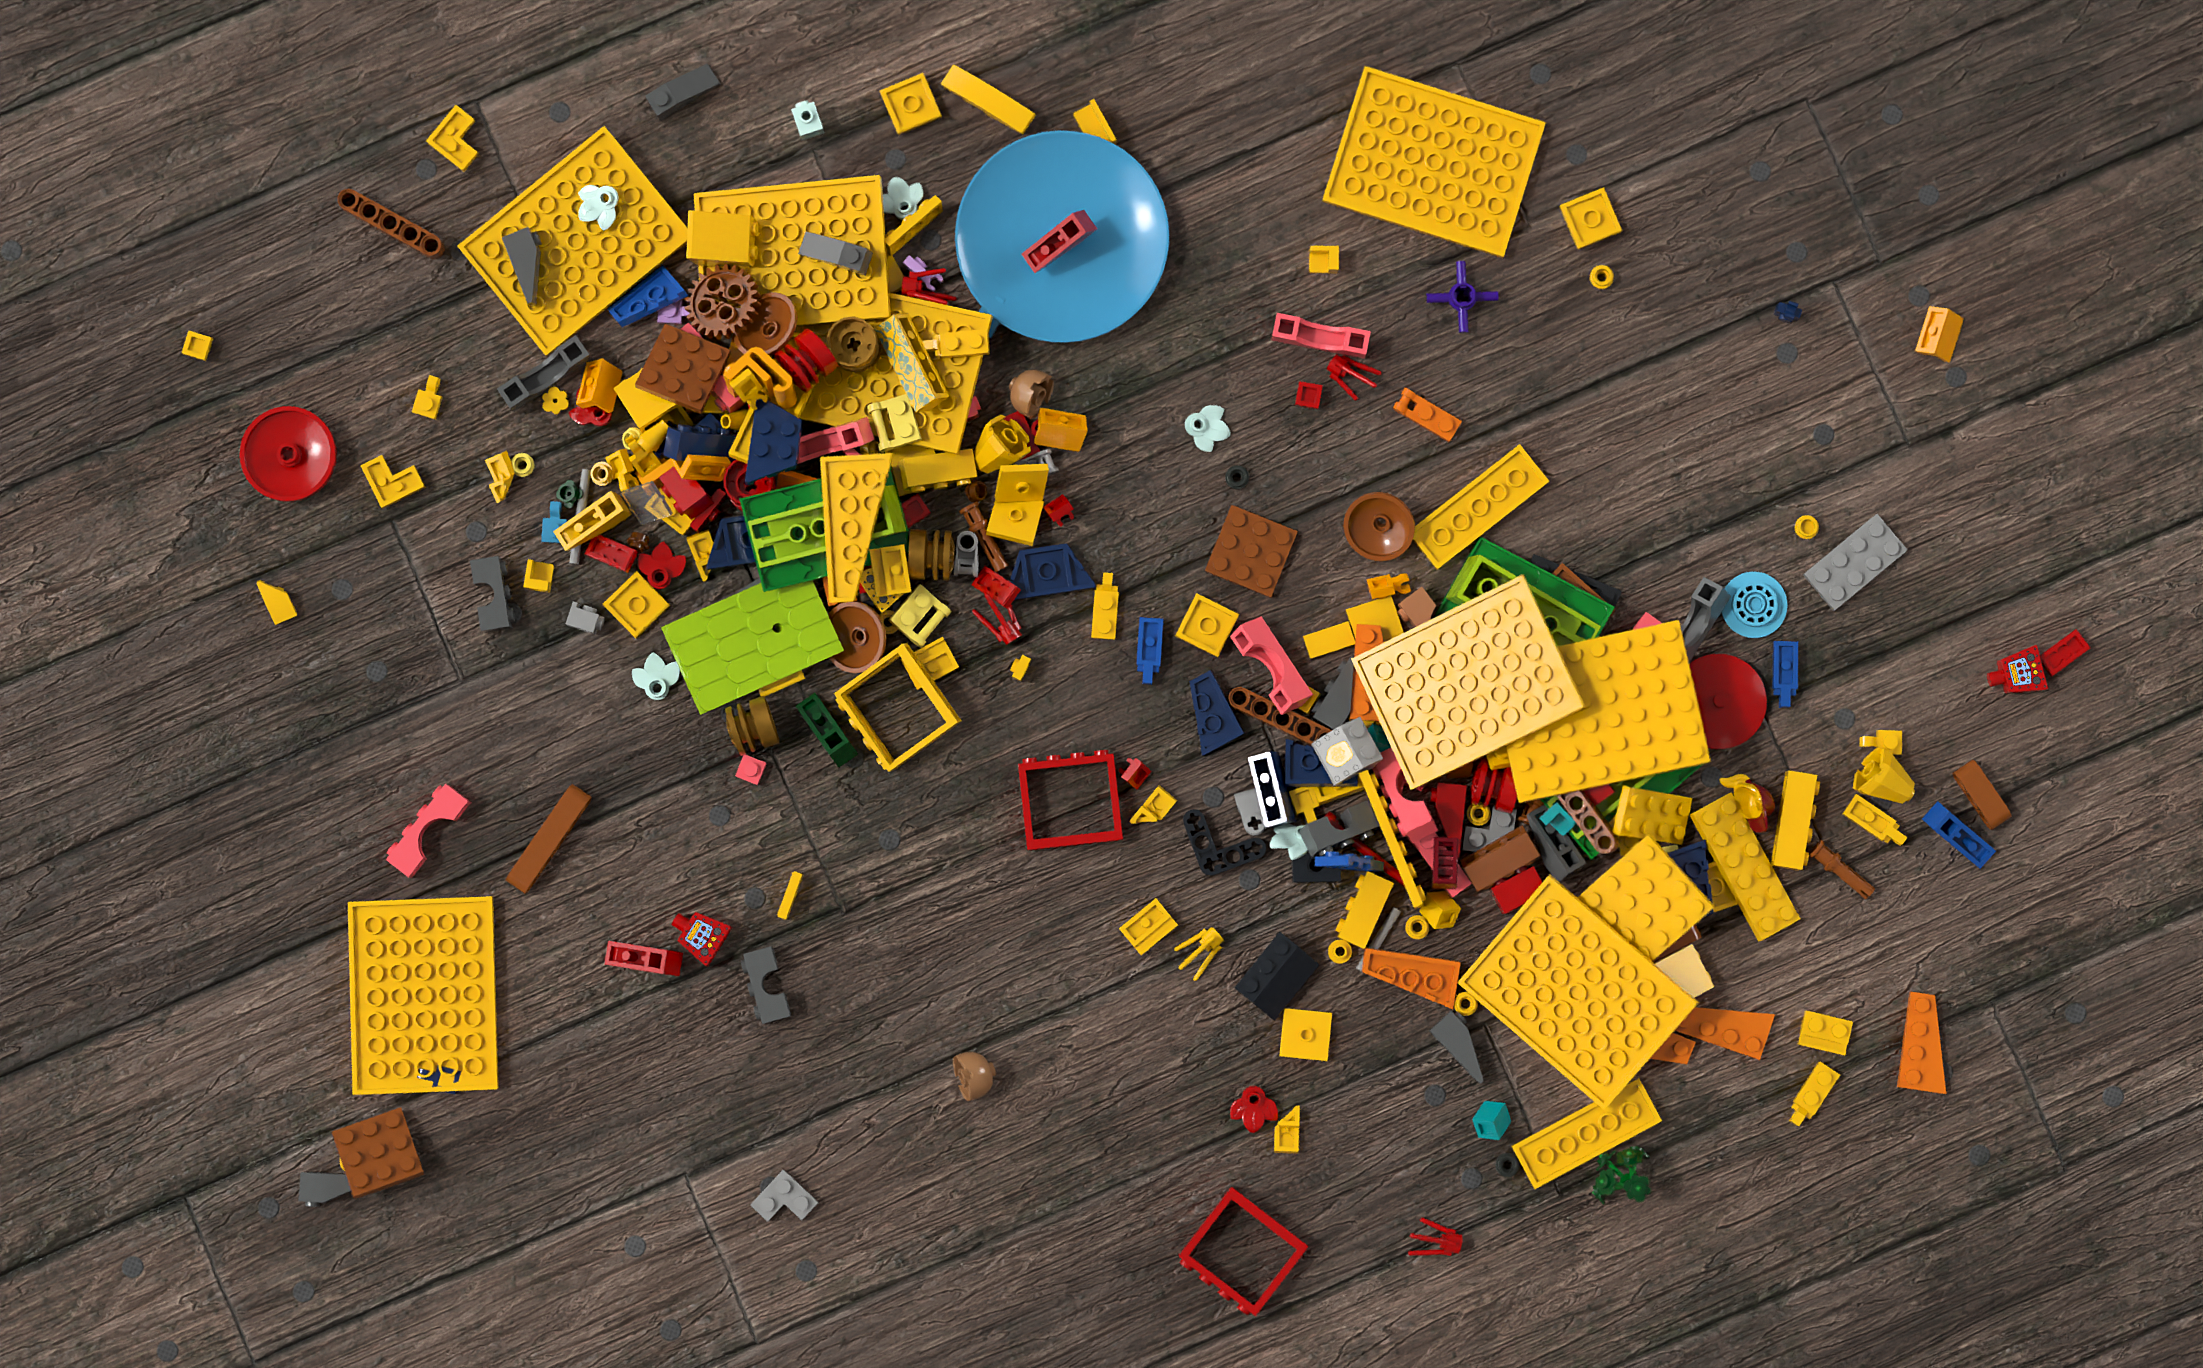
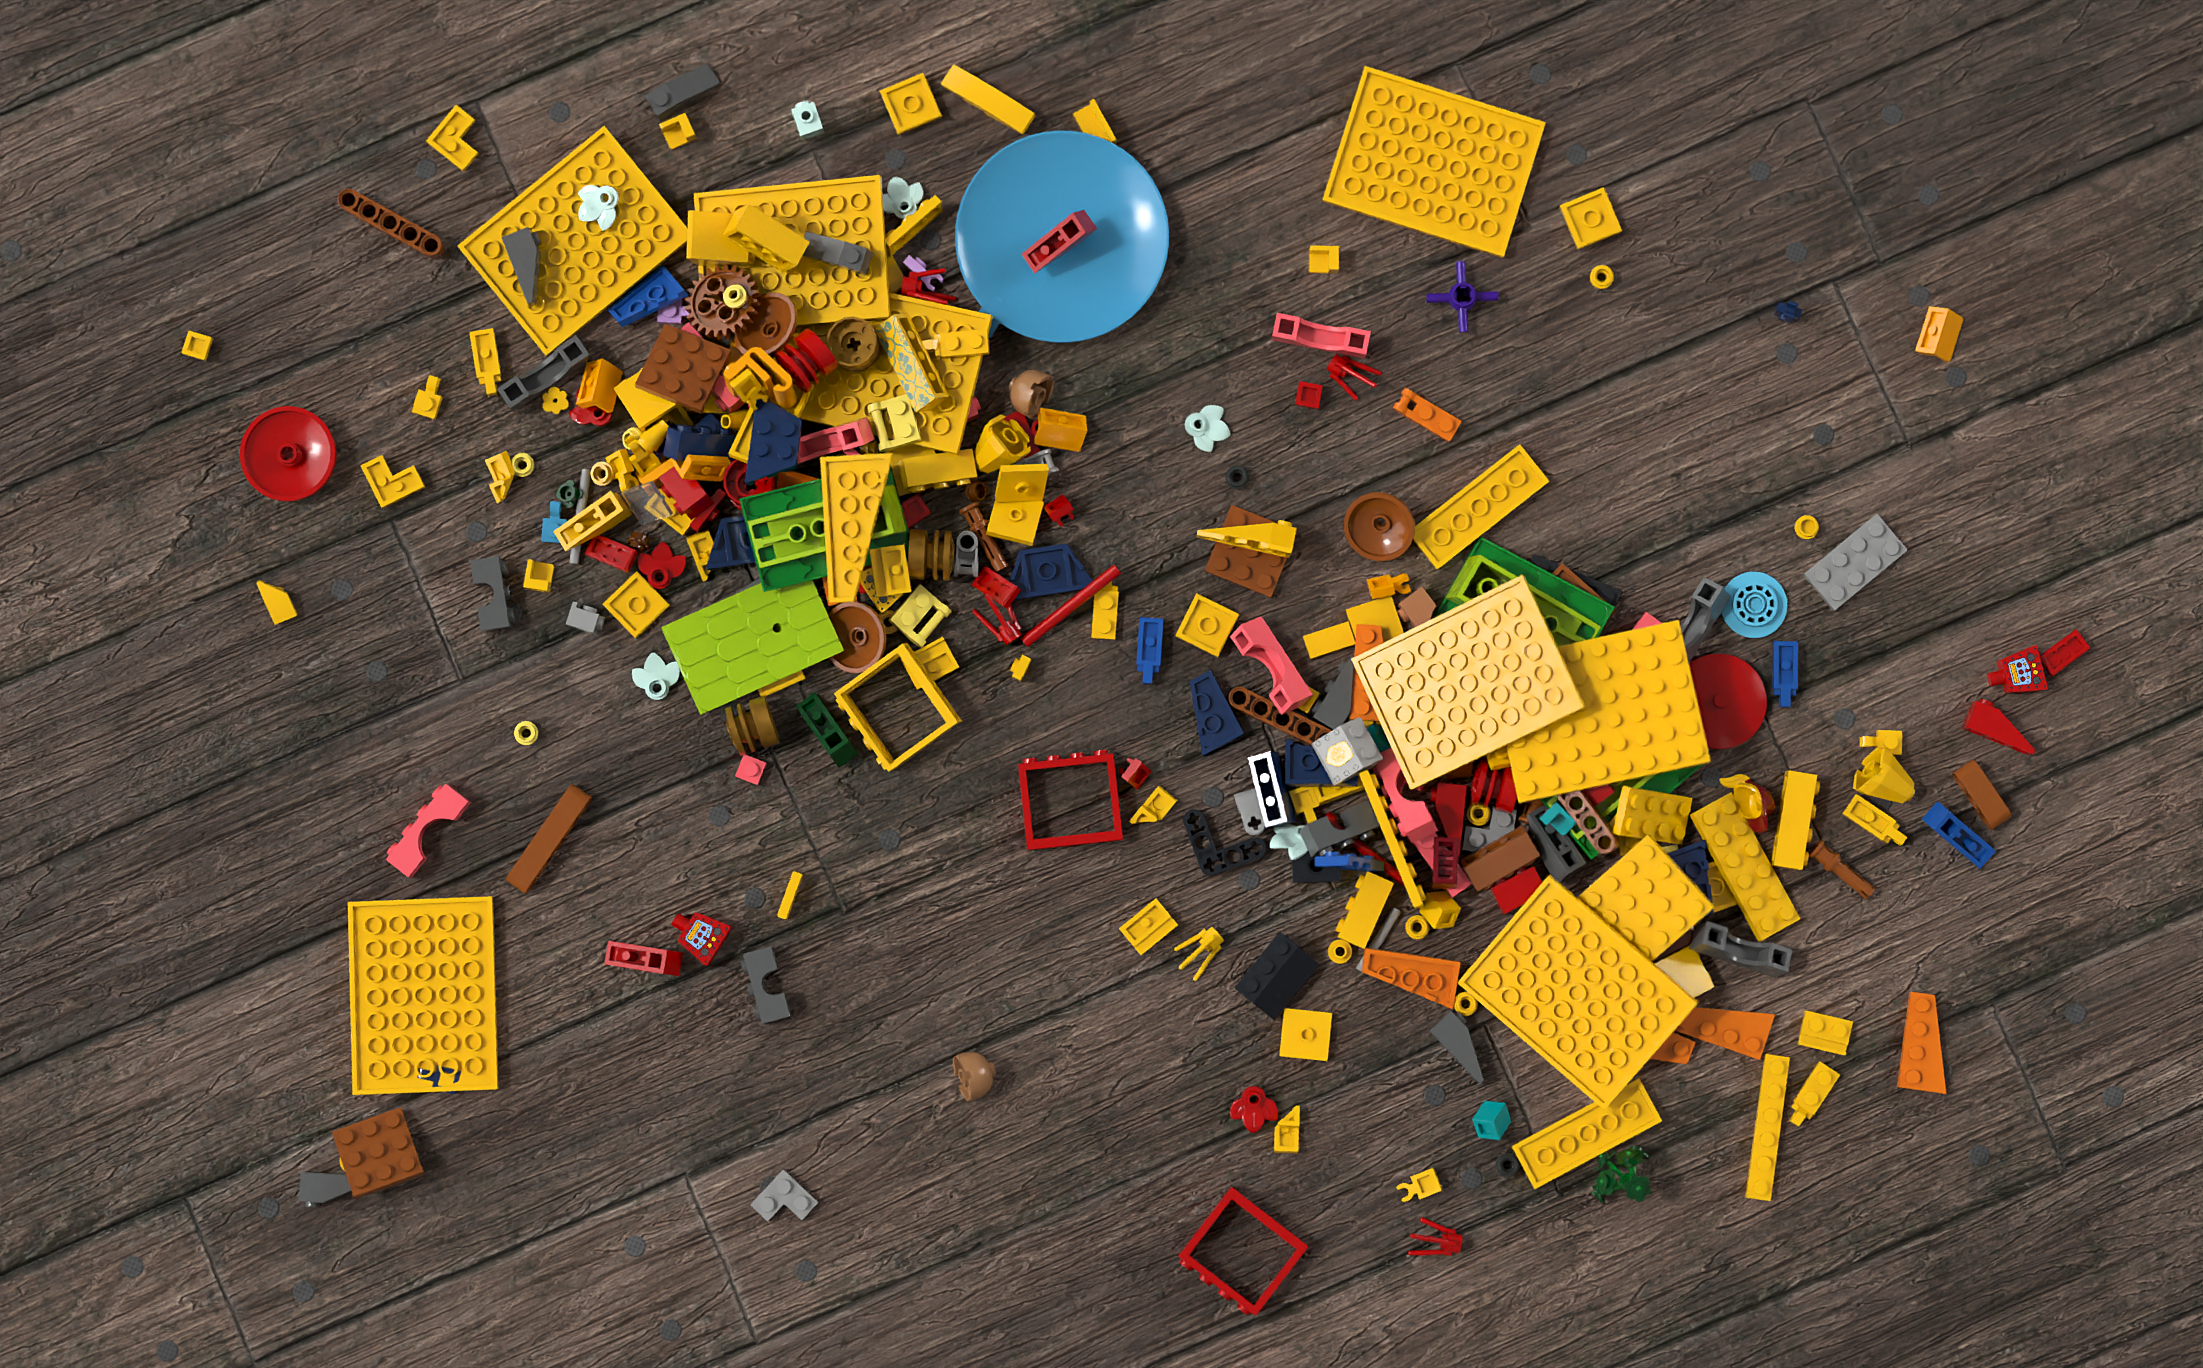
(486, 359): none -> yellow hinge
(519, 730): none -> light yellow plate
(677, 131): none -> yellow panel
(739, 301): none -> light yellow plate
(766, 237): none -> yellow brick
(1071, 605): none -> red piece
(1265, 538): none -> yellow wedge
(1423, 1184): none -> yellow plate
(1760, 957): none -> dark grey arch
(1767, 1127): none -> yellow plate
(1993, 725): none -> red slope

